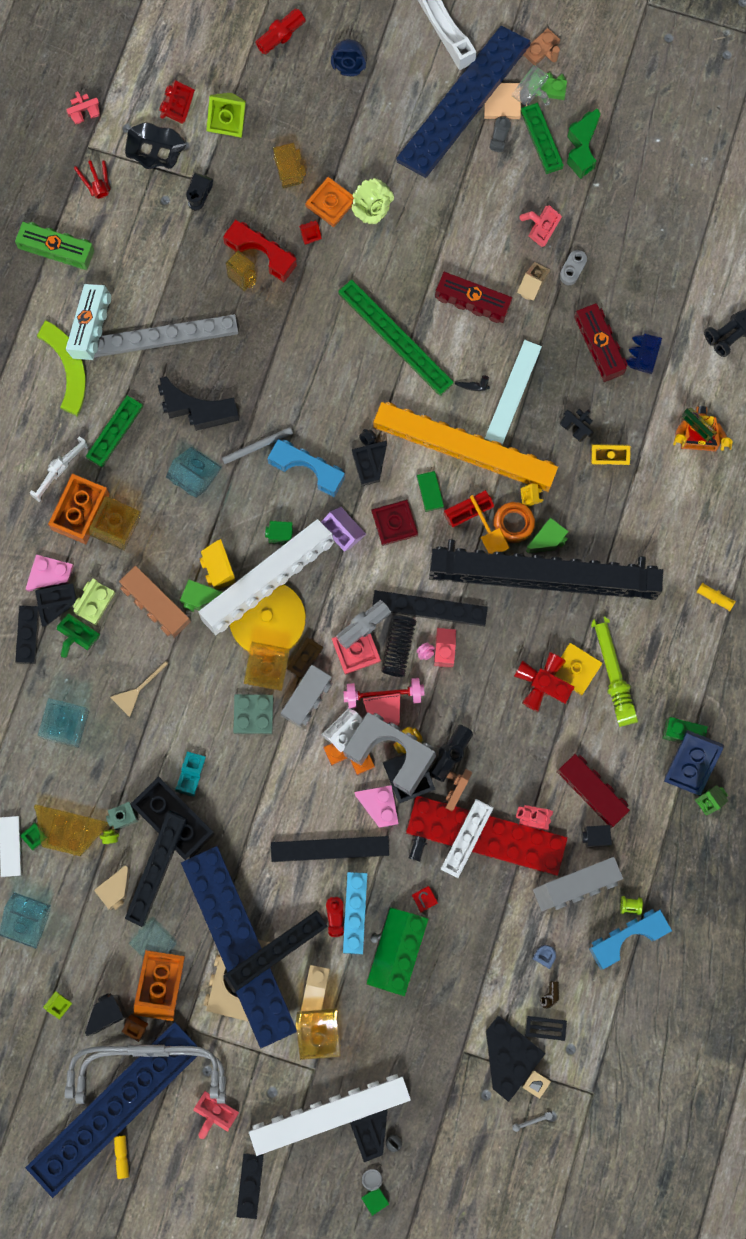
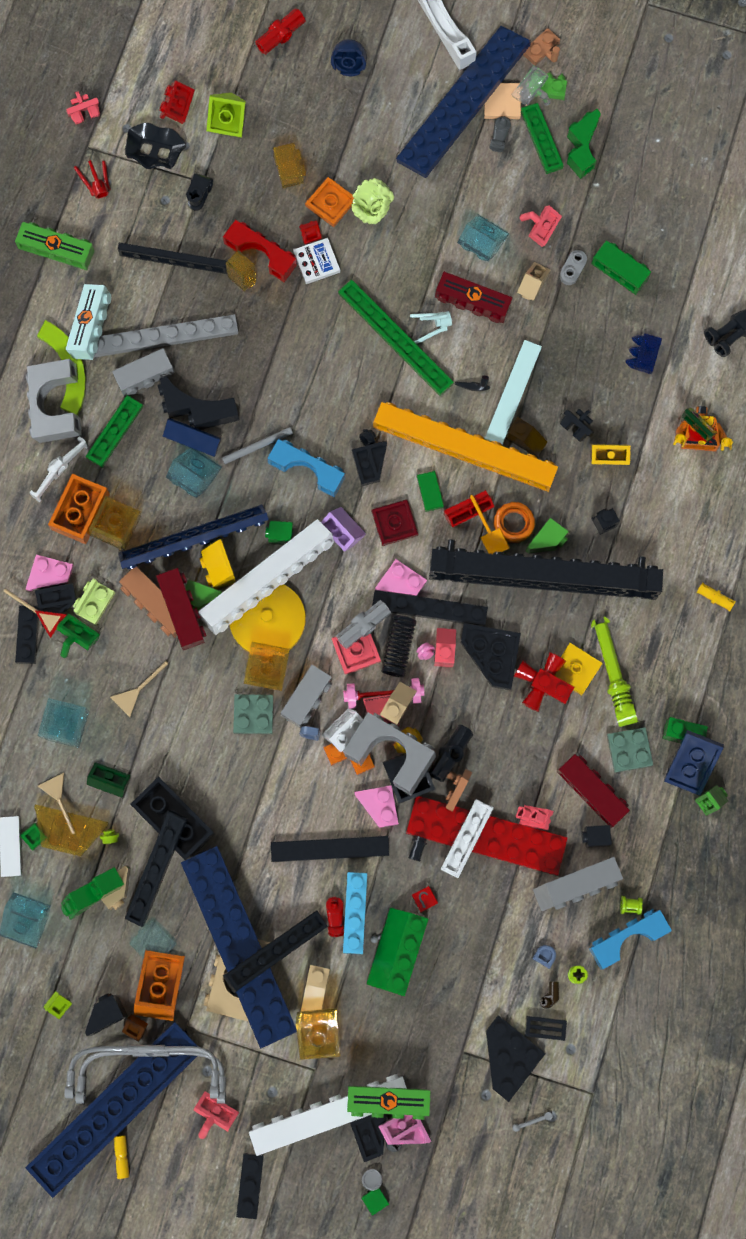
(41, 380): none -> light grey arch
(48, 619): none -> tan piece
(54, 788): none -> tan piece
(91, 893): none -> green arch
(108, 779): none -> dark green slope
(128, 818): sand green brick -> none
(143, 372): none -> light grey brick
(172, 258): none -> black tile
(180, 608): none -> dark red brick
(185, 539): none -> dark blue plate
(190, 774): teal slope -> none
(191, 437): none -> dark blue tile
(305, 658): dark brown plate -> none
(310, 733): none -> sand blue tile
(316, 261): none -> tile
(388, 1101): none -> bright green brick
(398, 703): none -> tan slope
(401, 580): none -> bright pink wing
(404, 1131): none -> bright pink wing
(441, 319): none -> light aqua plant
(482, 238): none -> clear light blue slope
(492, 652): none -> black plate
(526, 437): none -> dark brown slope
(530, 495): yellow tile -> none
(536, 1084): tan slope -> none
(581, 970): none -> lime bush
(600, 342): dark red brick -> none
(605, 520): none -> black brick
(621, 267): none -> green brick
(629, 750): none -> sand green plate

